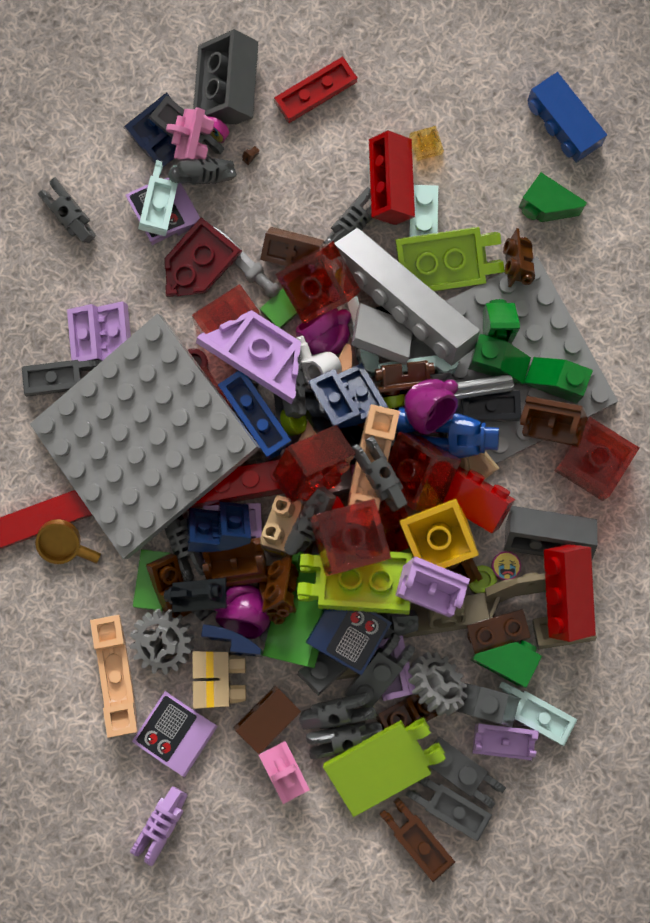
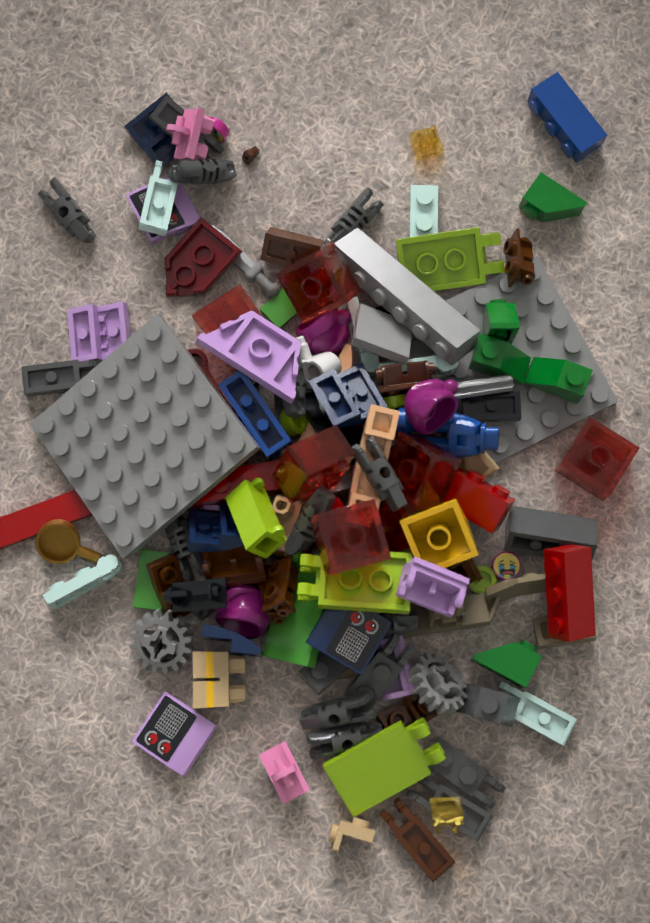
(84, 581): none -> light aqua hinge
(114, 676): light nougat slope -> none
(160, 825): lavender hinge -> none
(227, 77): dark grey slope -> none
(255, 518): none -> lime brick
(267, 719): reddish brown hinge -> none
(315, 89): red plate -> none
(357, 829): none -> tan bracket
(391, 178): red brick -> none
(446, 812): none -> clear yellow tile
(498, 631): reddish brown hinge -> none
(504, 741): lavender hinge -> none
(553, 421): reddish brown hinge -> none

